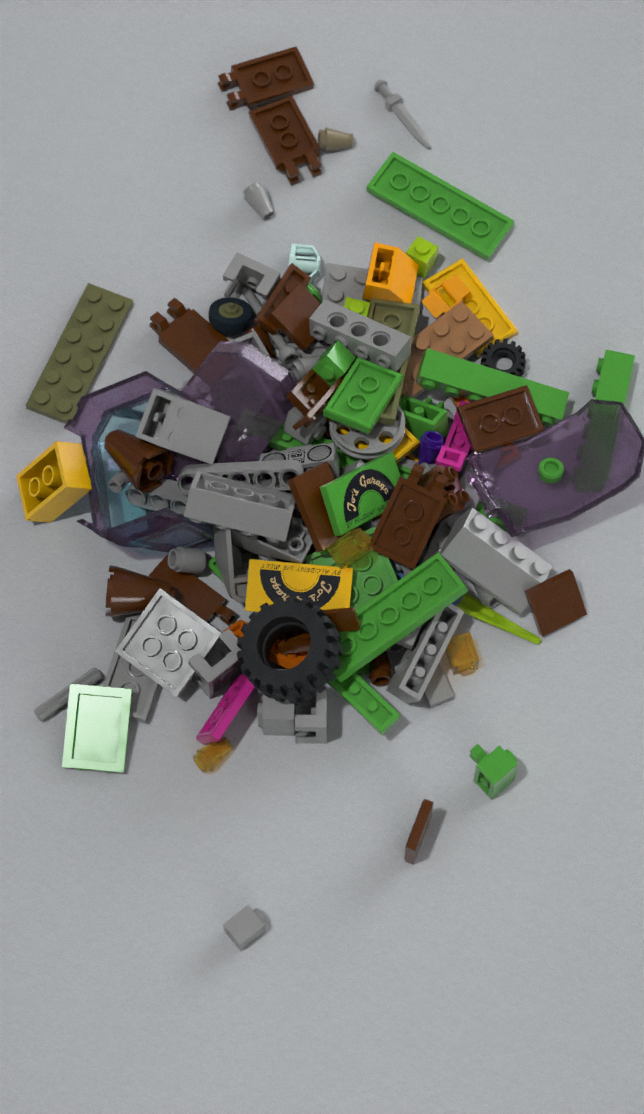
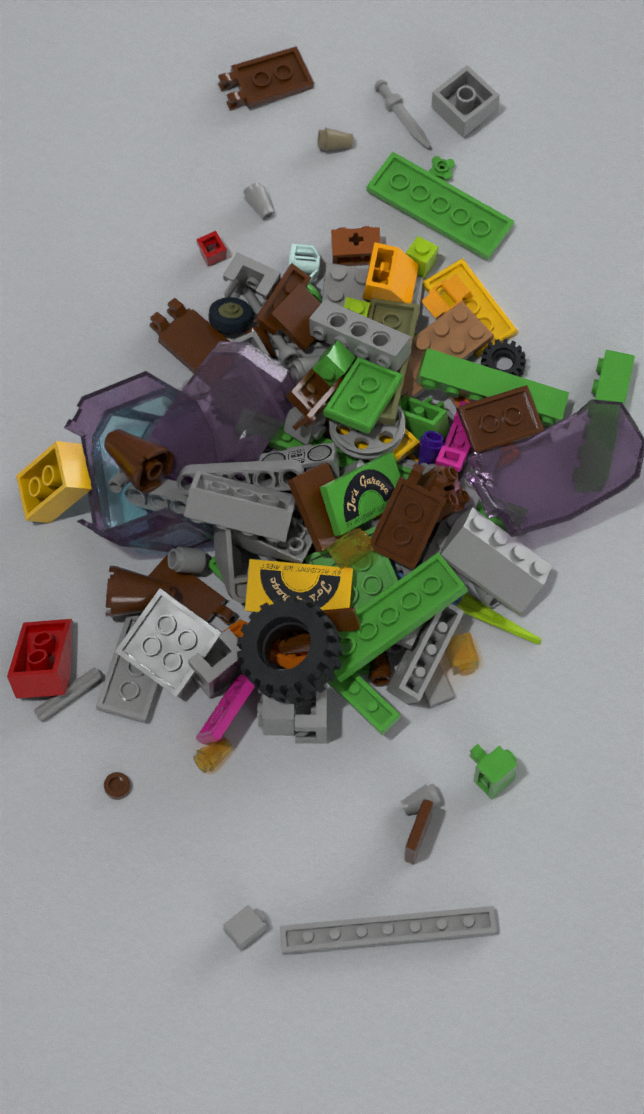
(42, 659): none -> red slope
(79, 353): olive plate -> none
(97, 728): piece -> none
(117, 785): none -> reddish brown tile
(182, 426): light grey slope -> none
(209, 242): none -> red piece
(286, 137): reddish brown tile -> none
(344, 248): none -> dark orange brick
(388, 930): none -> light grey plate
(413, 802): none -> light grey cone
(444, 174): none -> bright green plate
(465, 101): none -> light grey brick
(550, 470): bright green tile -> none
(555, 602): reddish brown tile -> none

